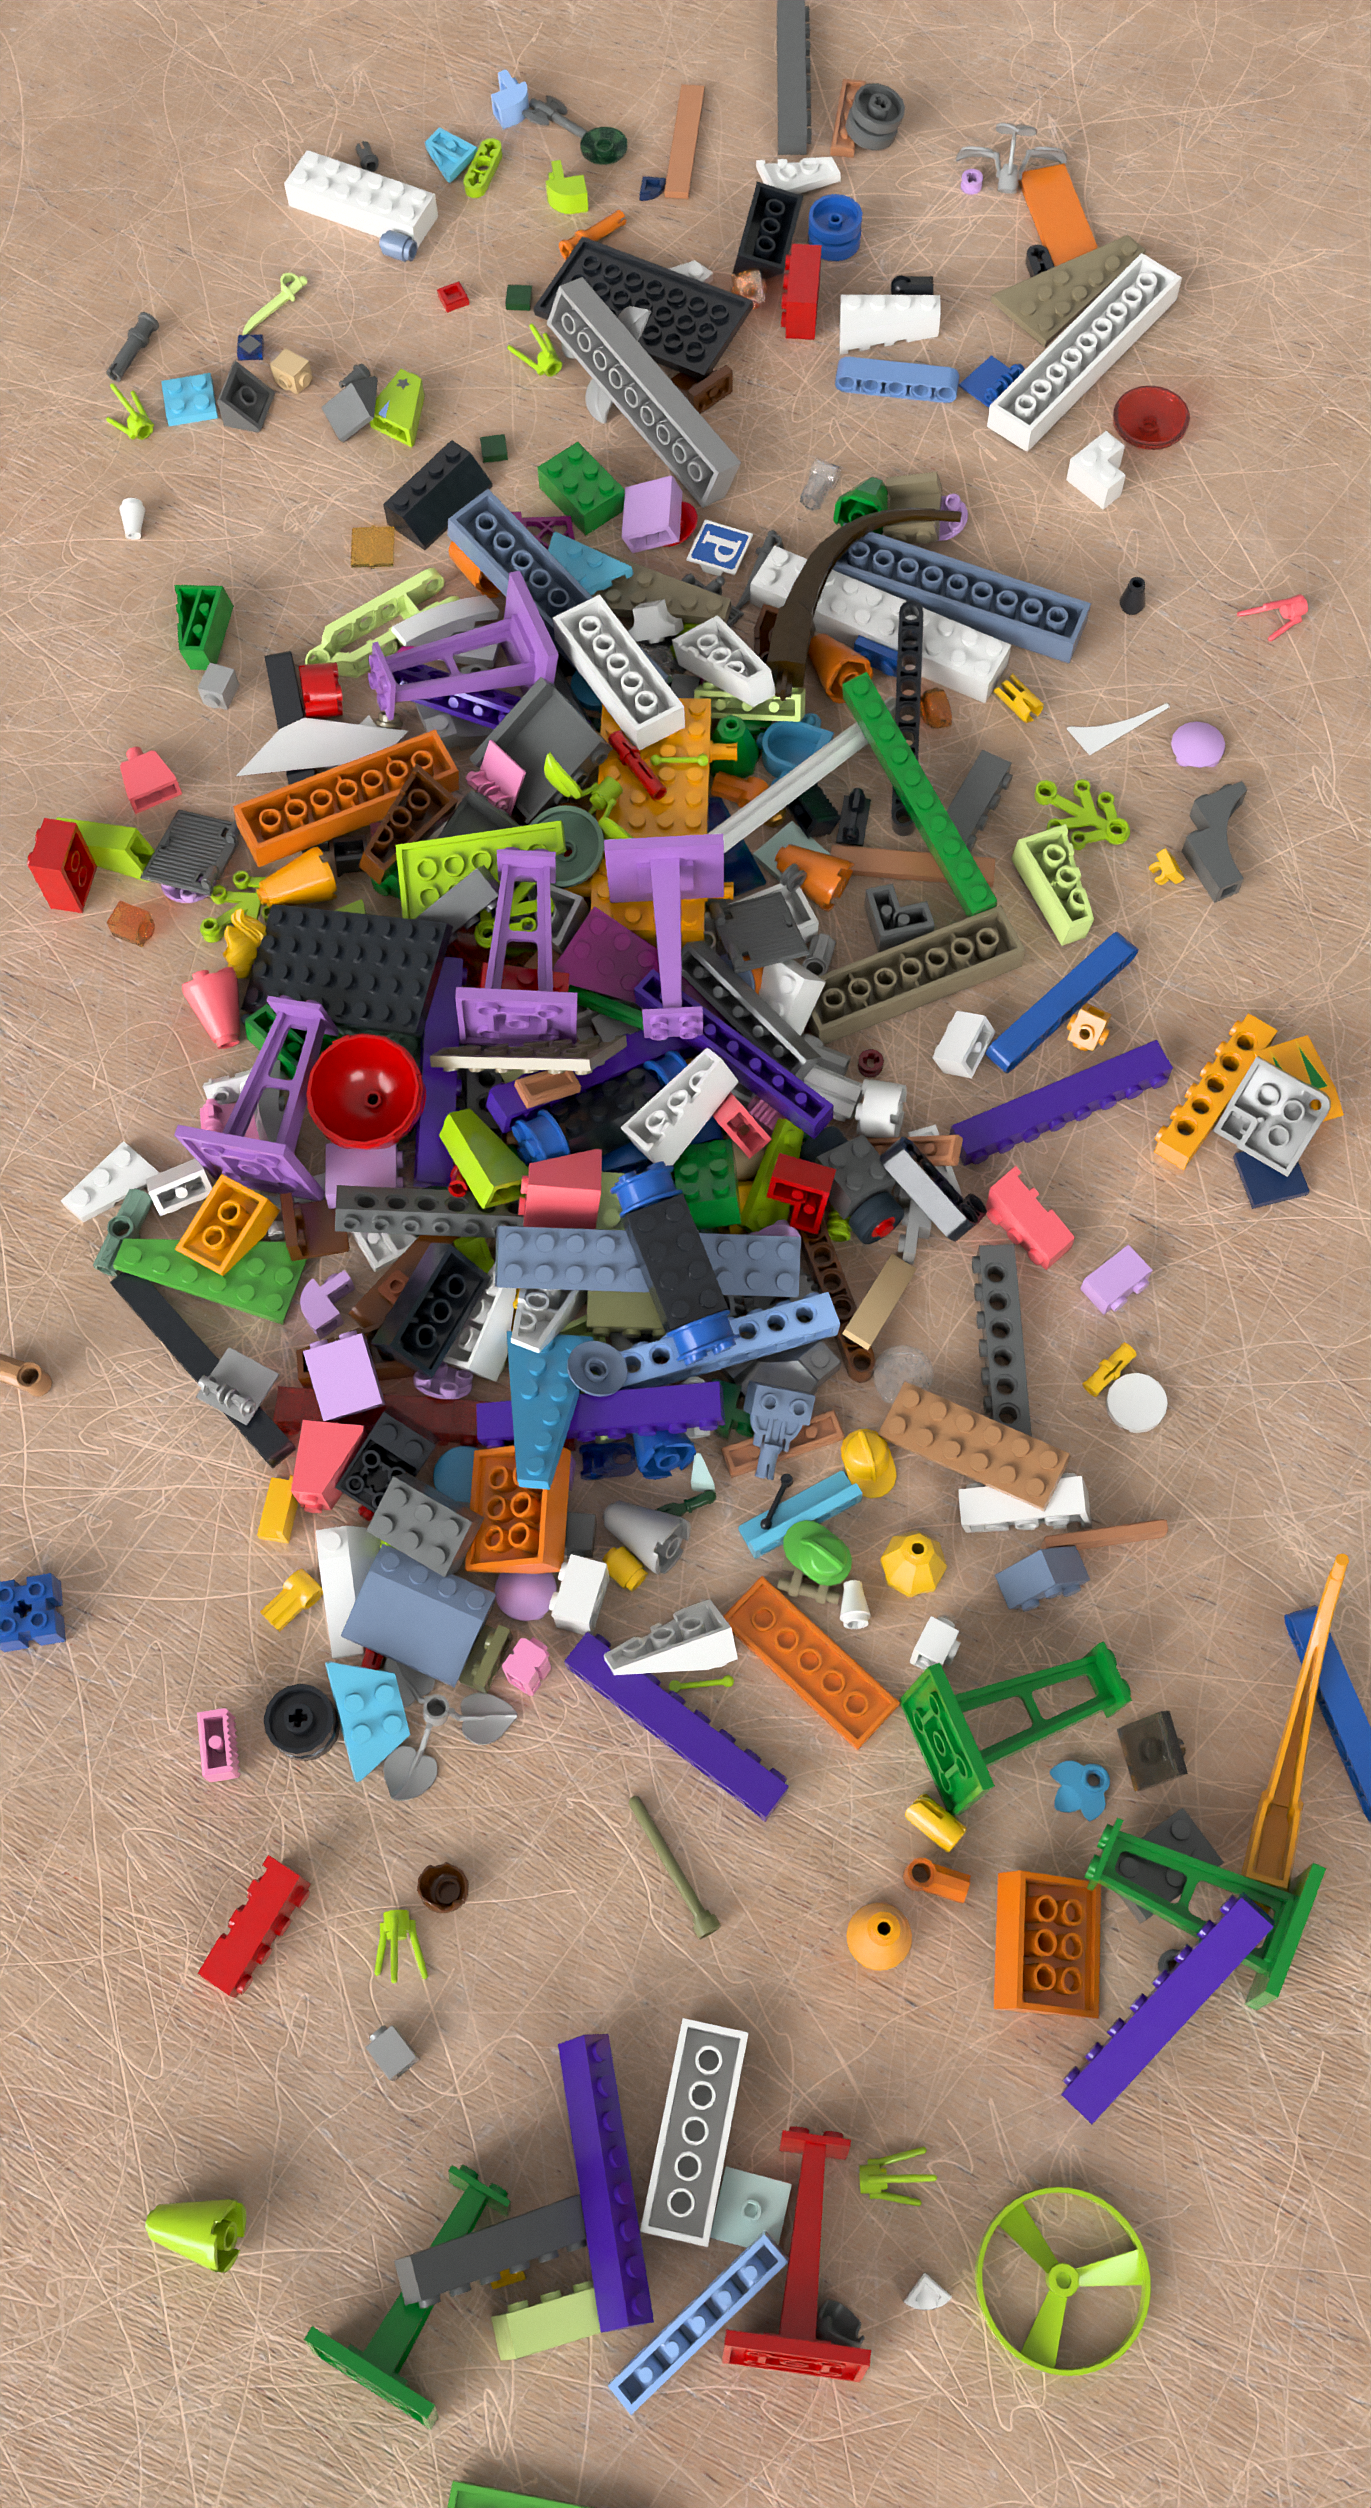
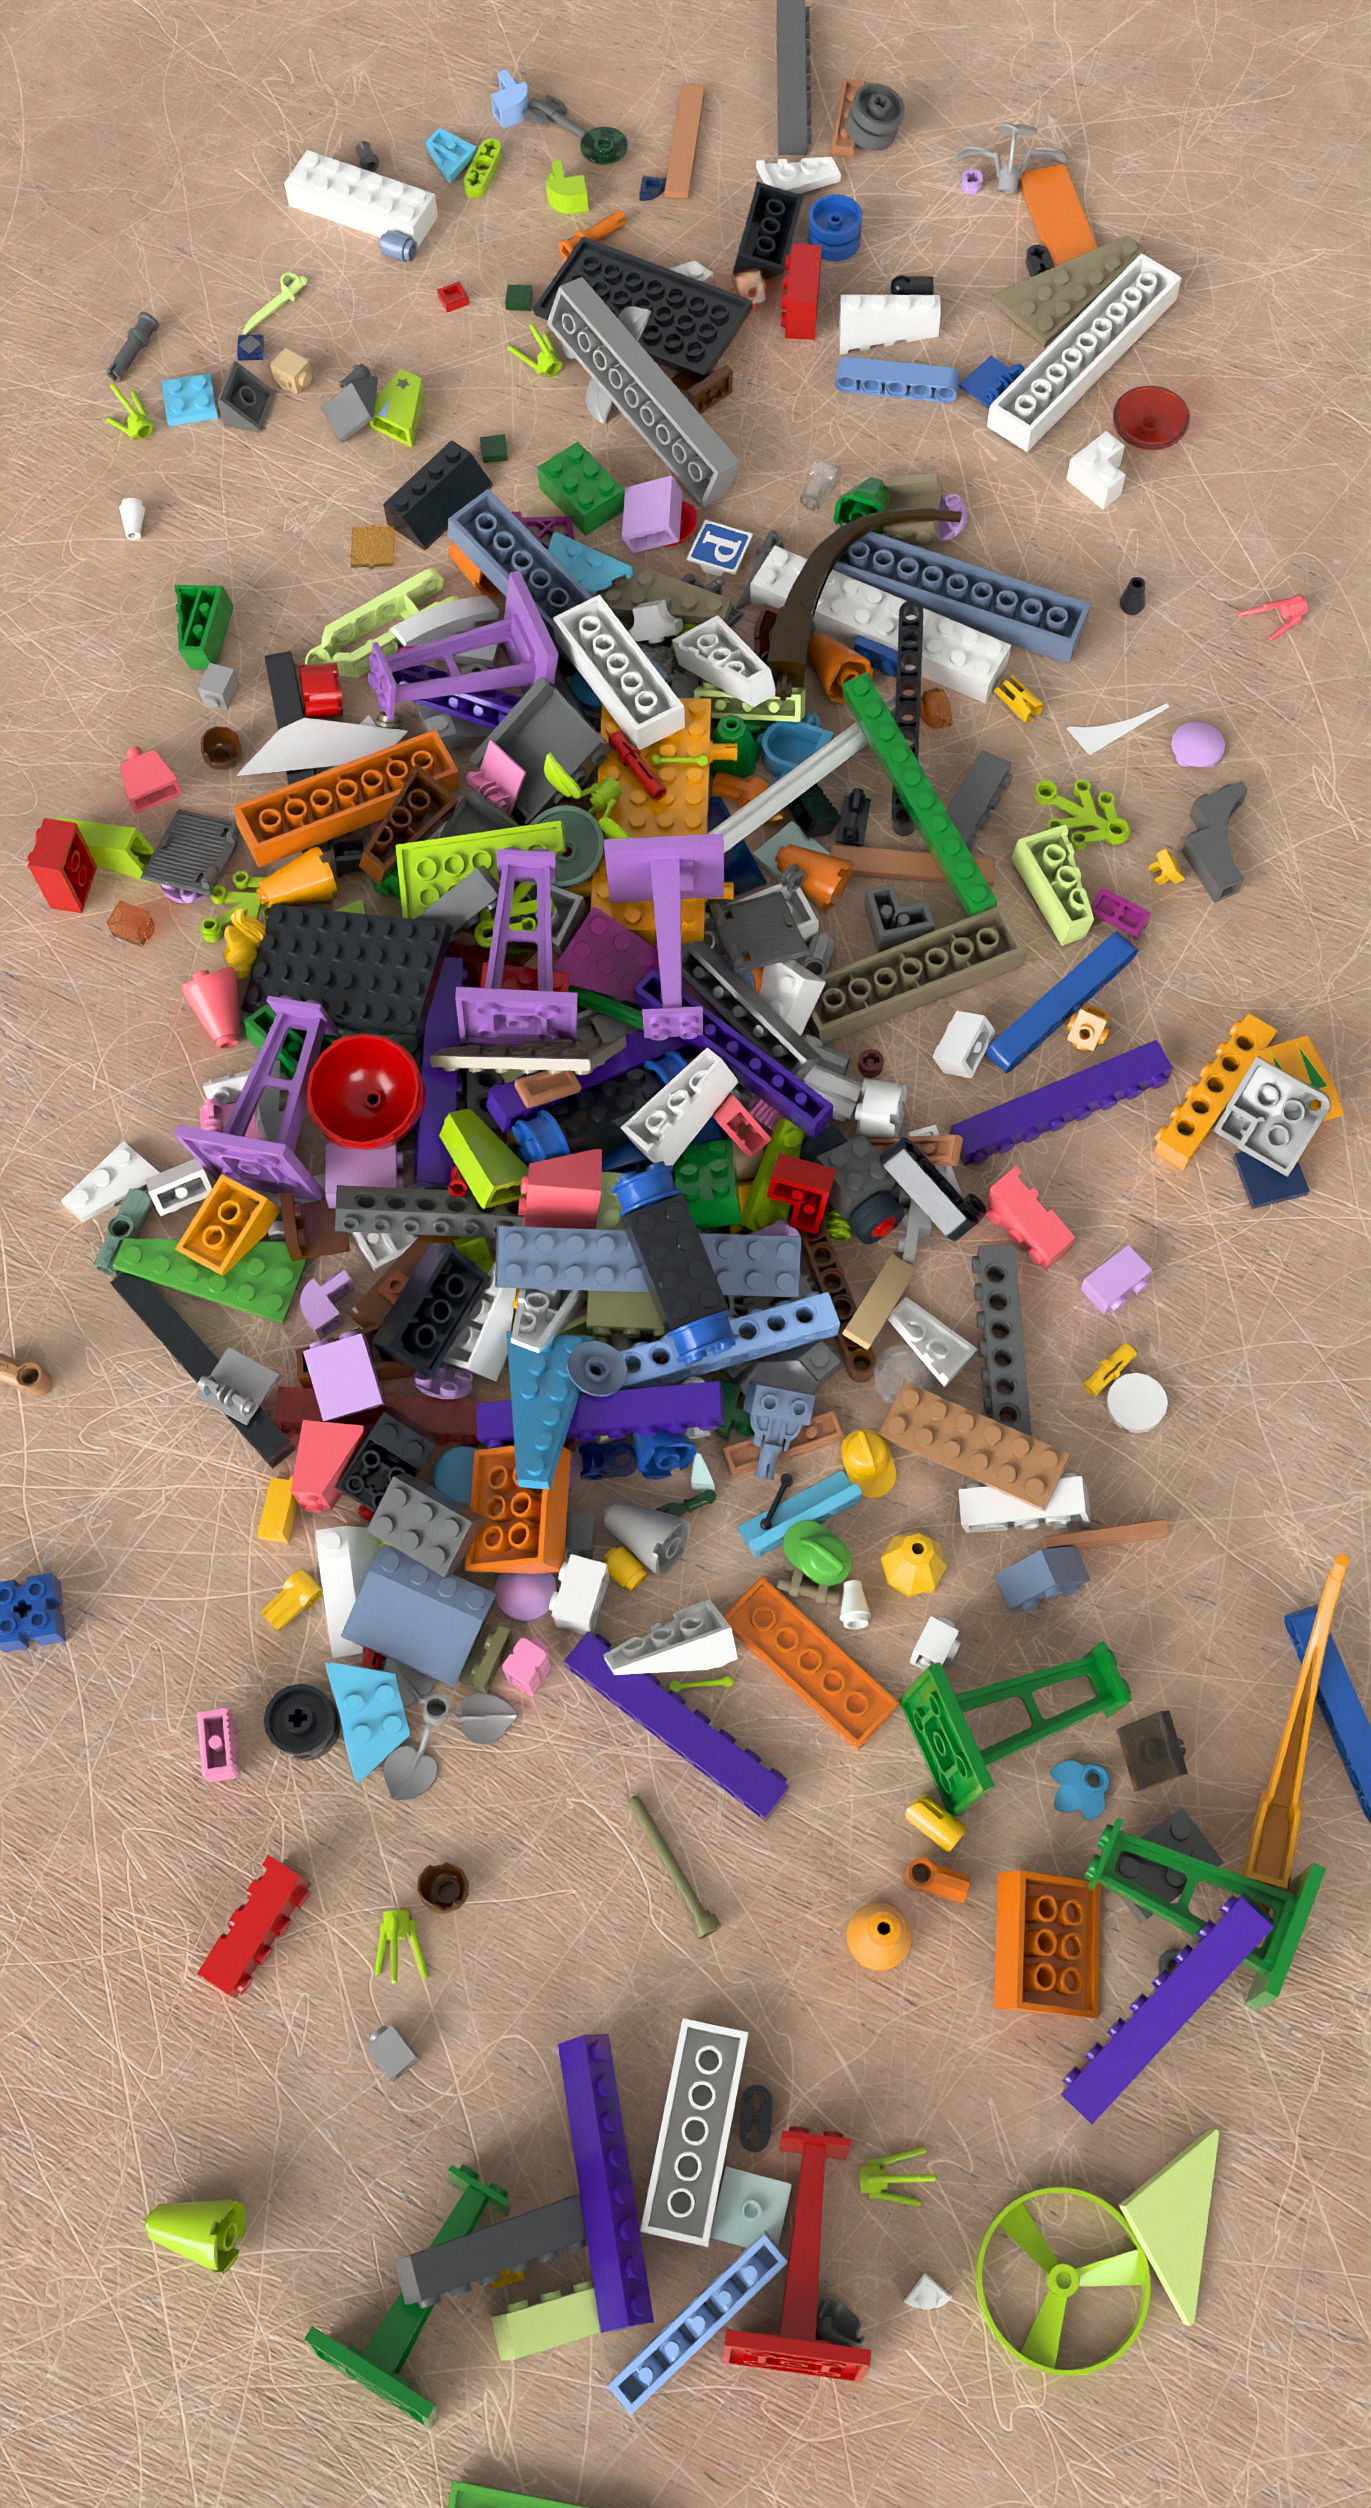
(221, 748): none -> reddish brown hair
(747, 2117): none -> black beam
(931, 1340): none -> white wing
(1120, 913): none -> magenta hinge
(1172, 2220): none -> yellowish green tile

